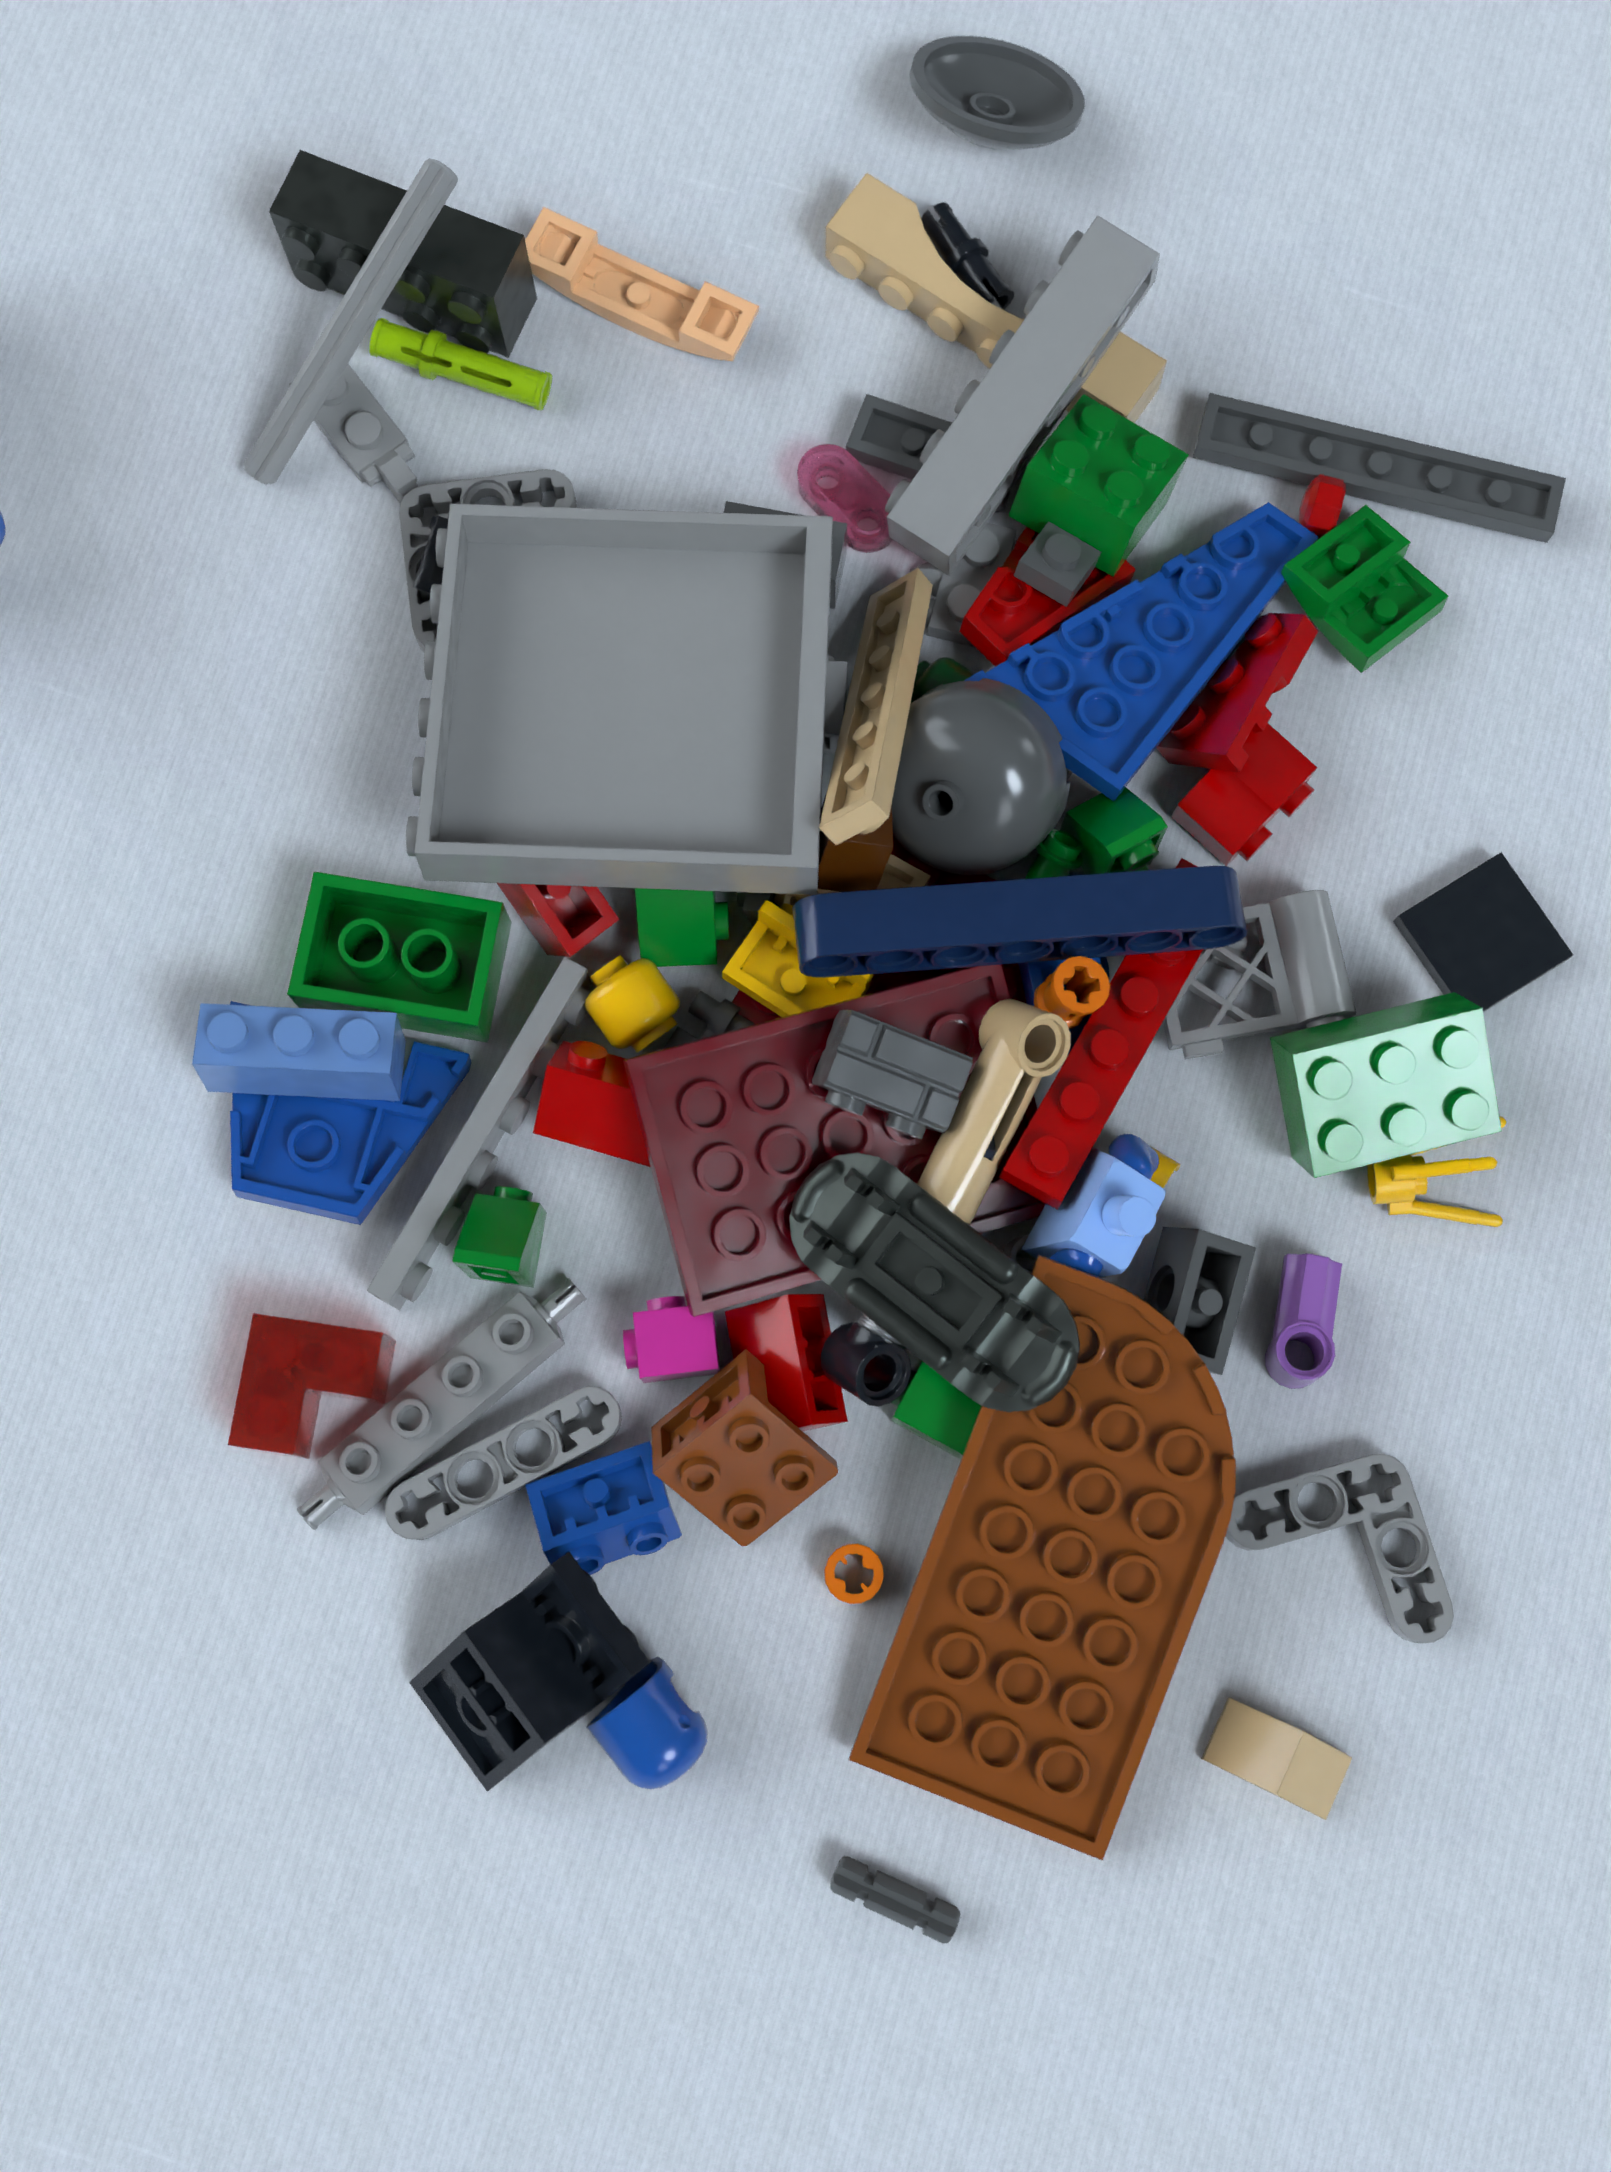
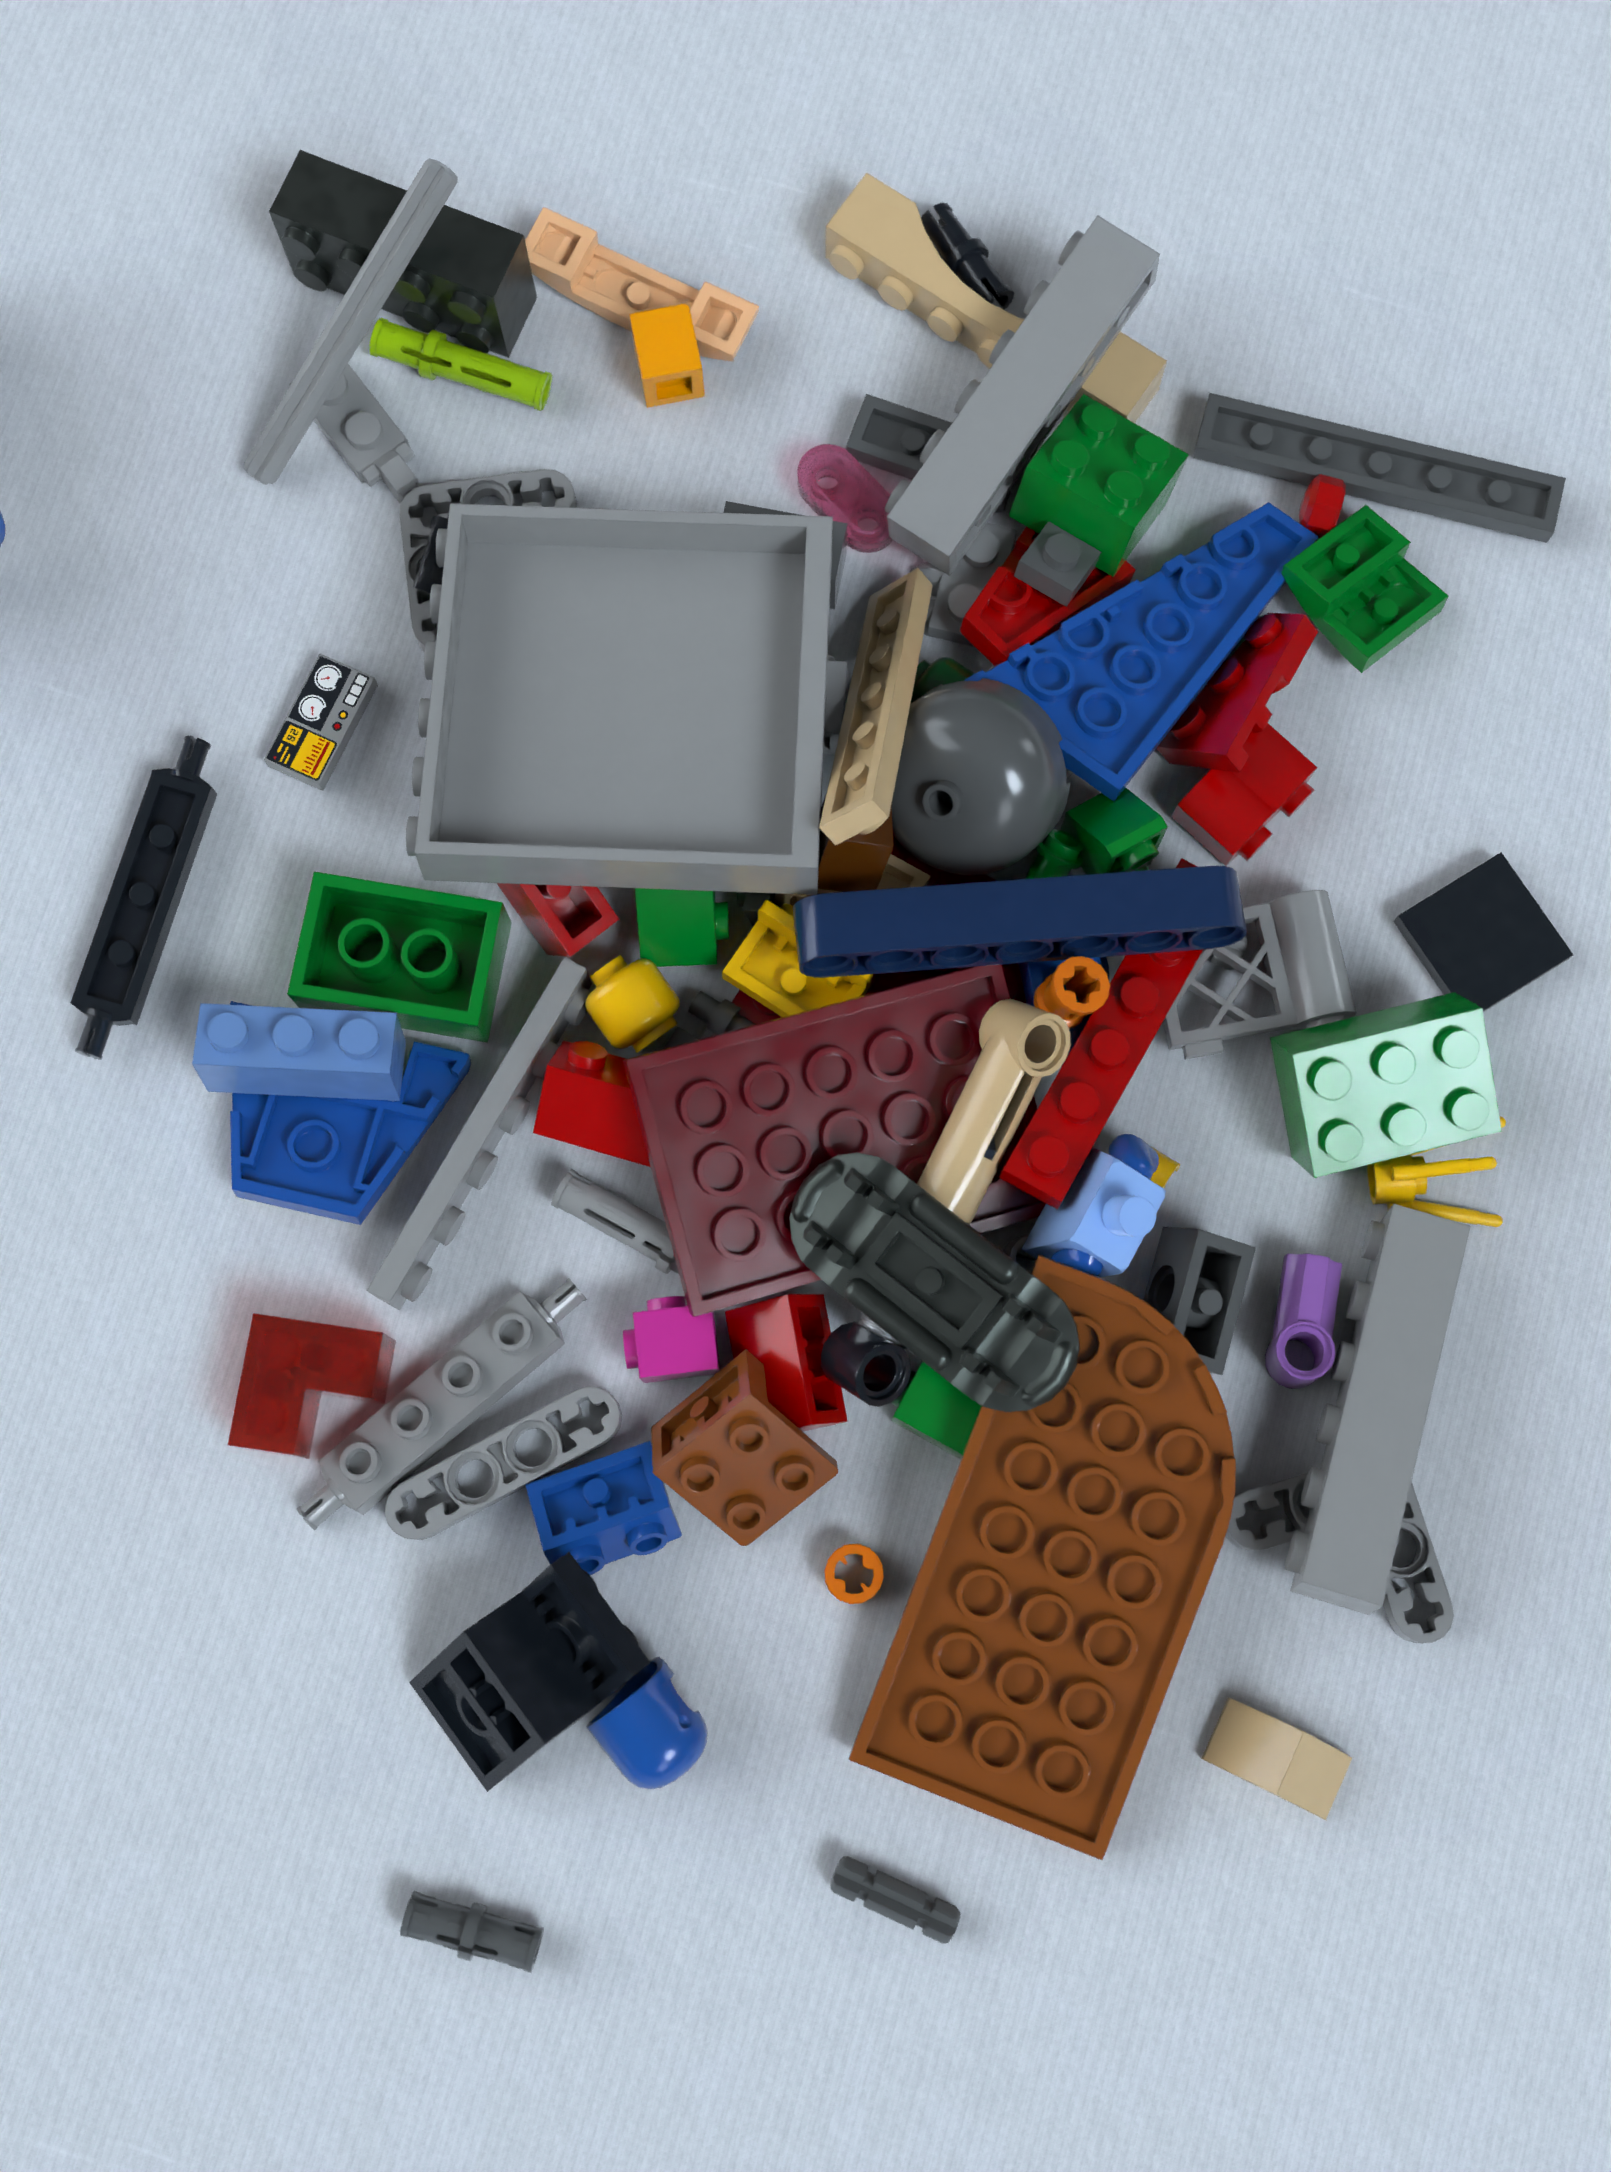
(144, 898): none -> black plate
(321, 722): none -> tile
(471, 1931): none -> dark grey pin
(502, 1237): green slope -> none
(616, 1218): none -> light grey pin
(667, 355): none -> light orange panel
(892, 1073): dark grey brick -> none
(996, 92): dark grey dish -> none
(1379, 1410): none -> light grey brick

